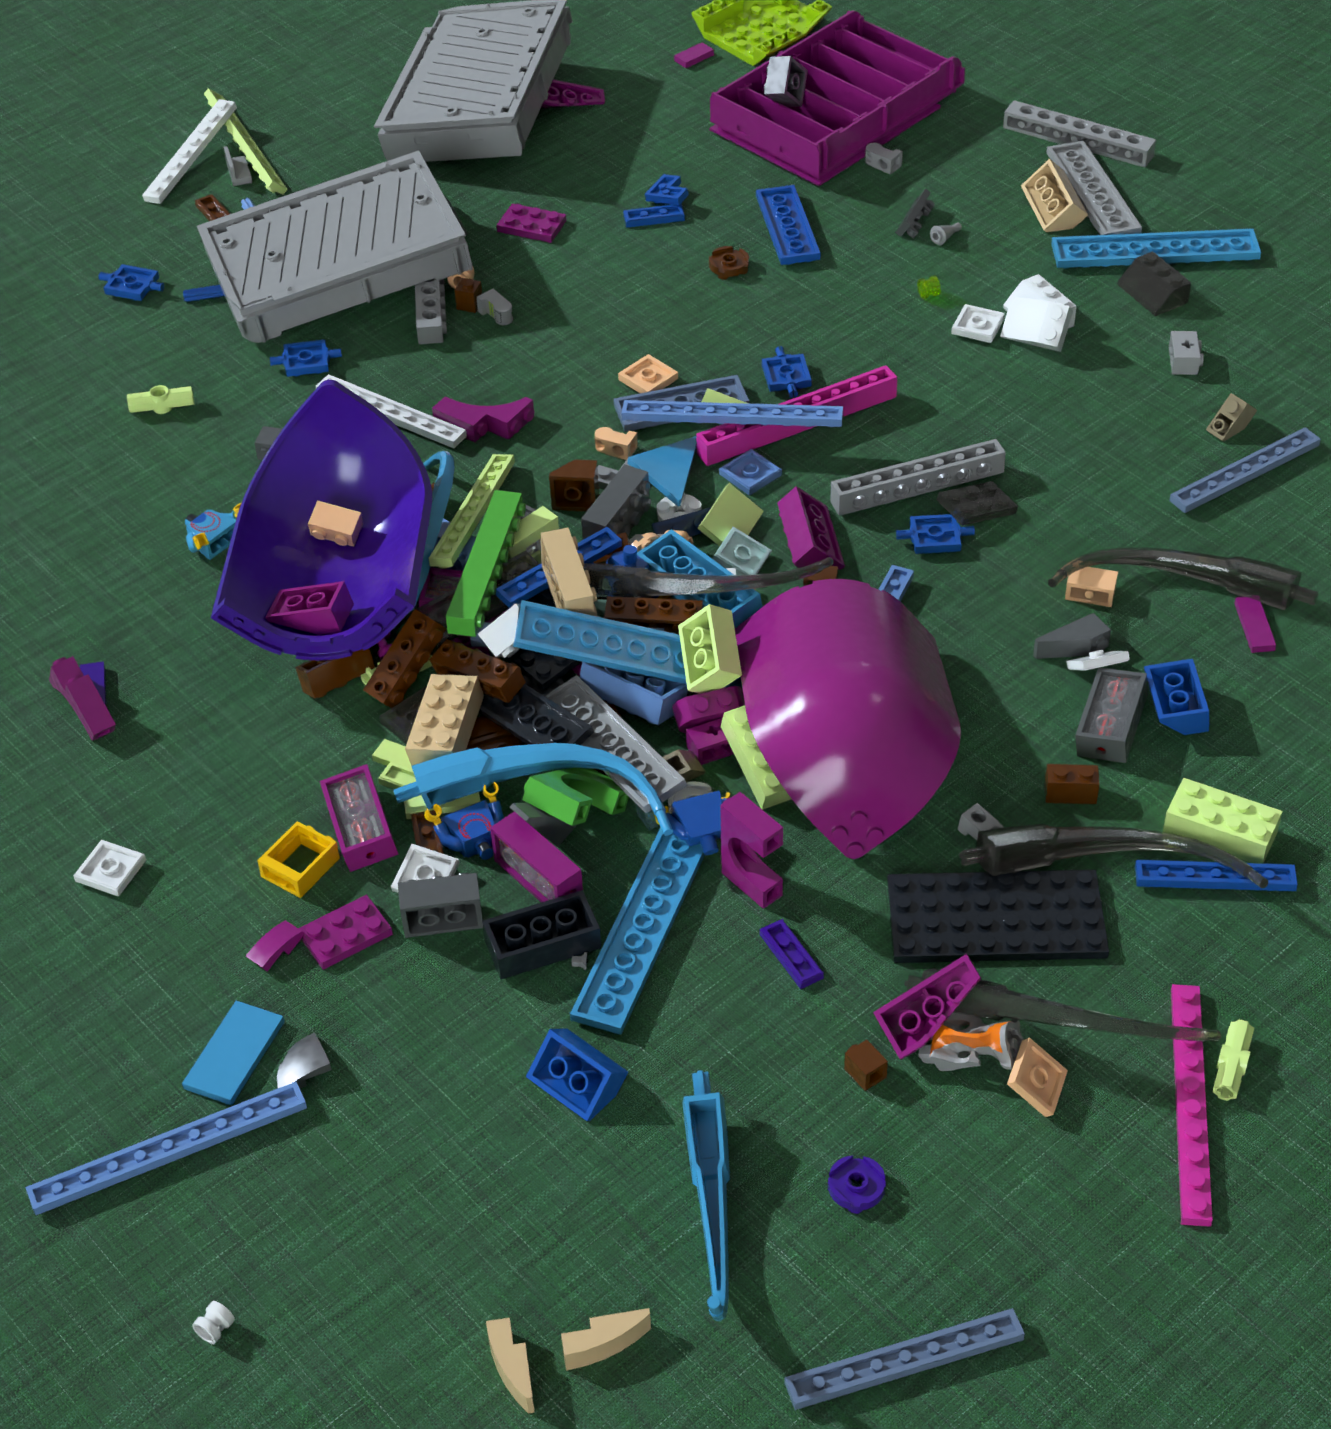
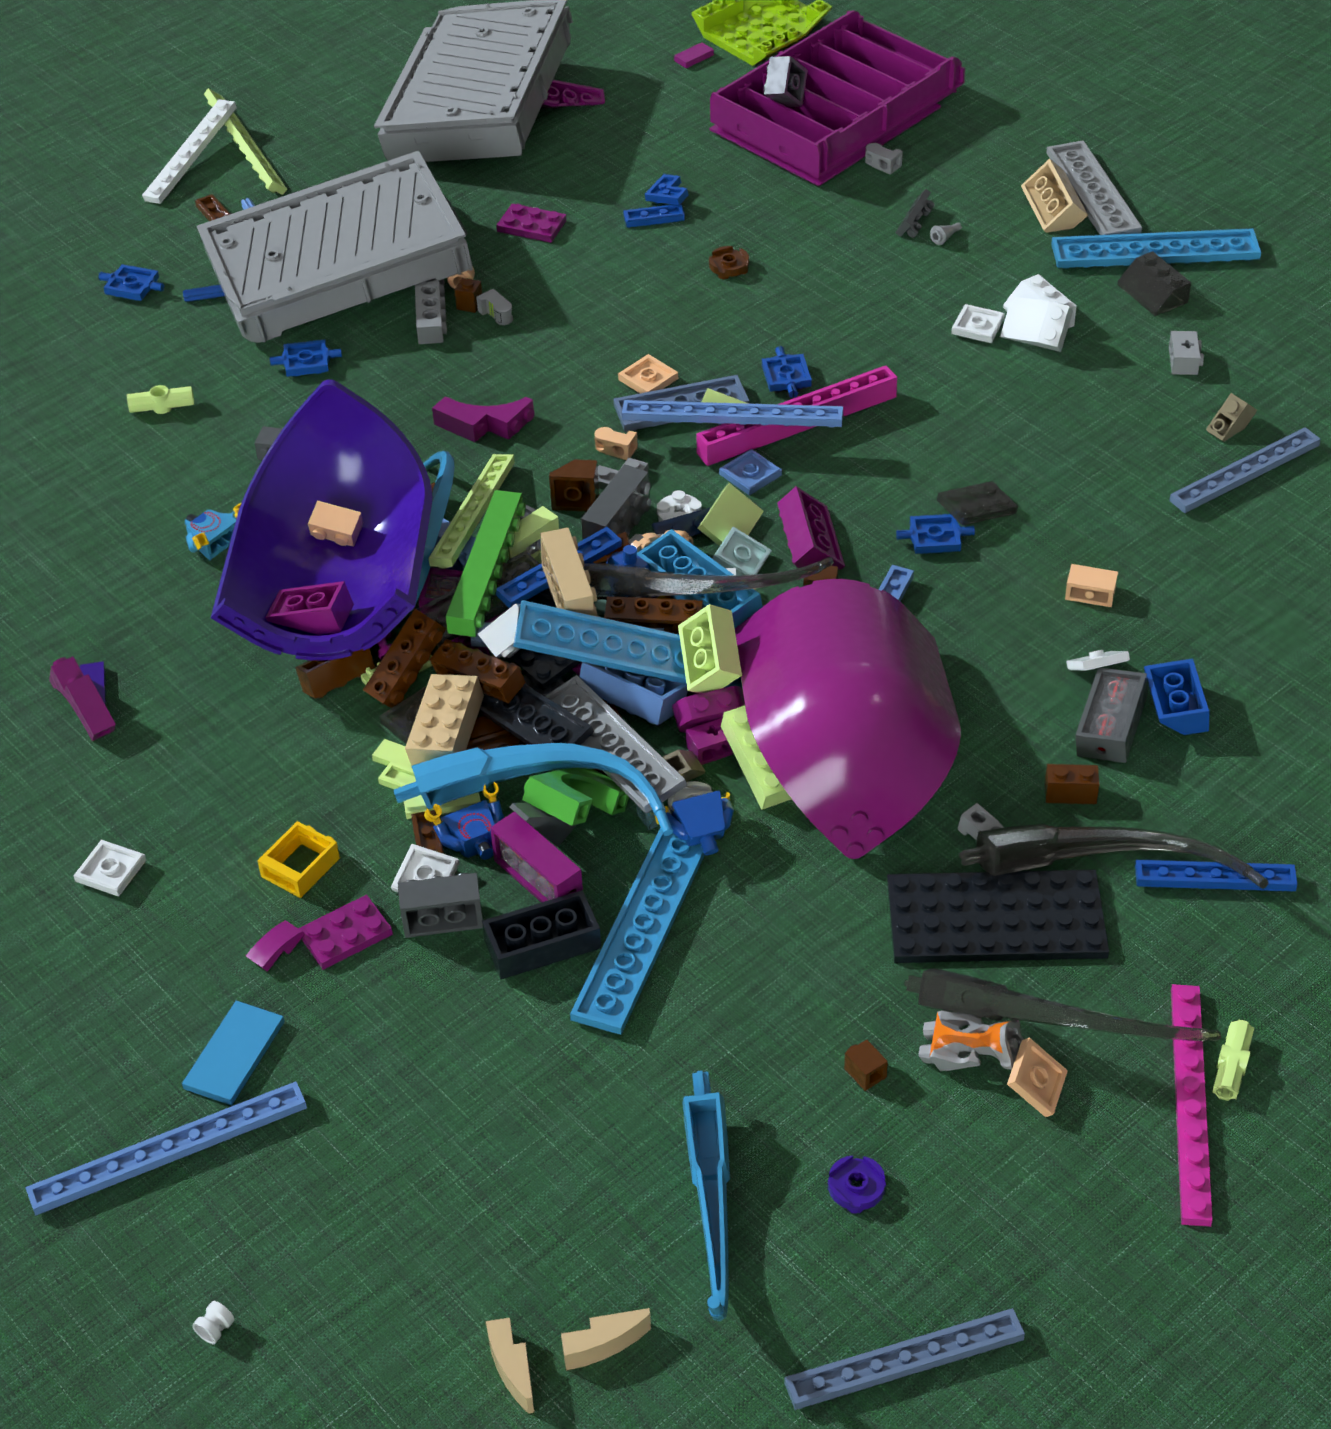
(237, 169): light grey panel -> none
(302, 1062): flat silver brick -> none
(358, 818): brick -> none
(408, 417): white plate -> none
(576, 1073): blue slope -> none
(580, 961): light grey piece -> none
(668, 467): dark azure tile -> none
(744, 832): magenta arch -> none
(787, 225): blue plate -> none
(791, 954): dark purple tile -> none
(917, 477): light grey brick -> none
(922, 1010): magenta wedge -> none
(929, 287): clear neon green wheel -> none
(1068, 129): light grey brick -> none
(1074, 639): dark grey slope -> none
(1223, 820): yellowish green brick -> none
(1239, 575): clear smoke piece -> none
(1255, 625): magenta tile -> none

